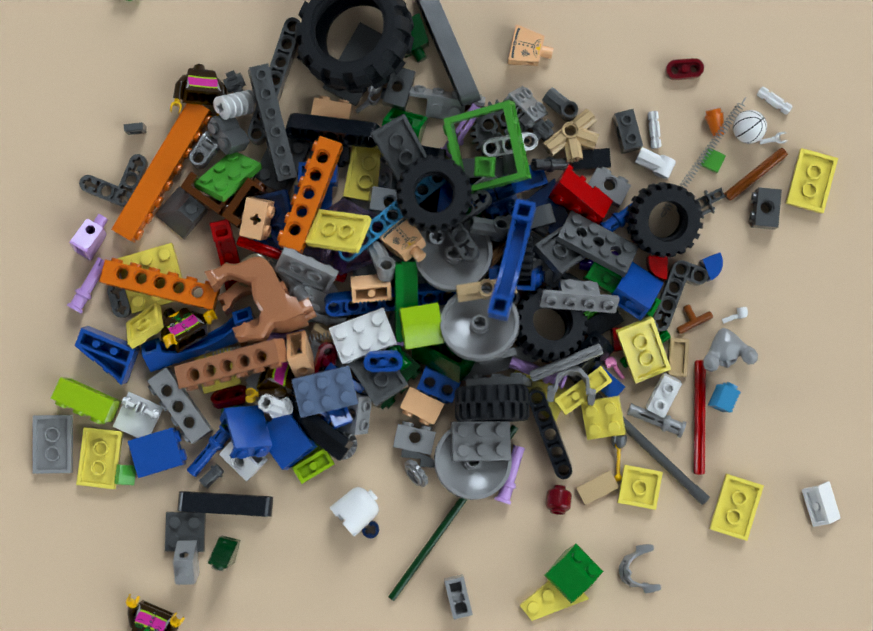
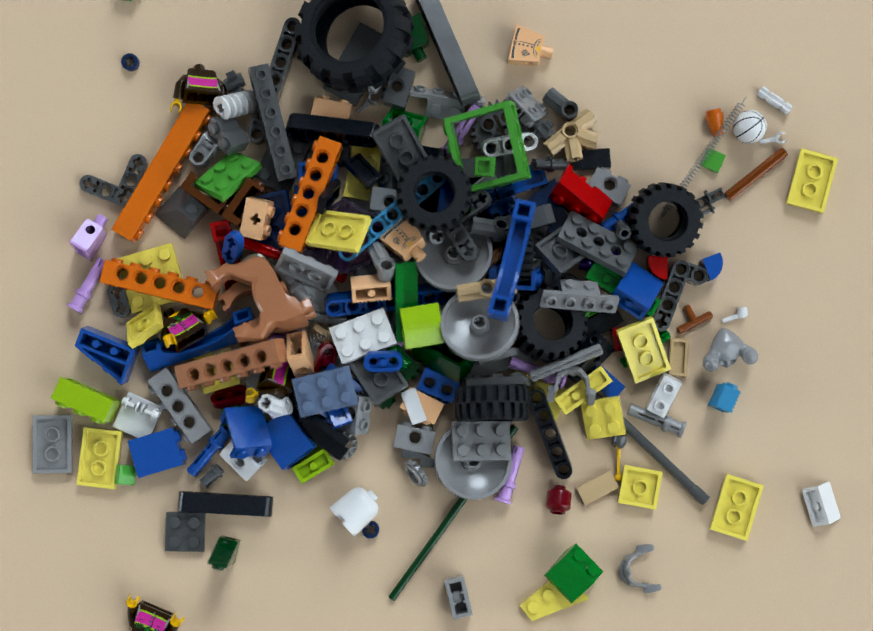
(135, 128): dark grey tile -> none
(136, 62): none -> dark blue bush
(186, 569): light grey torso -> none
(232, 246): none -> blue beam
(328, 196): none -> black tile
(363, 171): none -> black tile
(413, 406): none -> white sticker
(611, 362): bright pink hand -> none
(623, 231): none -> dark grey pin
(627, 131): dark grey brick -> none
(654, 129): white axle -> none
(659, 164): white piece -> none
(683, 67): dark red plate -> none
(699, 418): red axle -> none
(772, 199): dark grey brick -> none

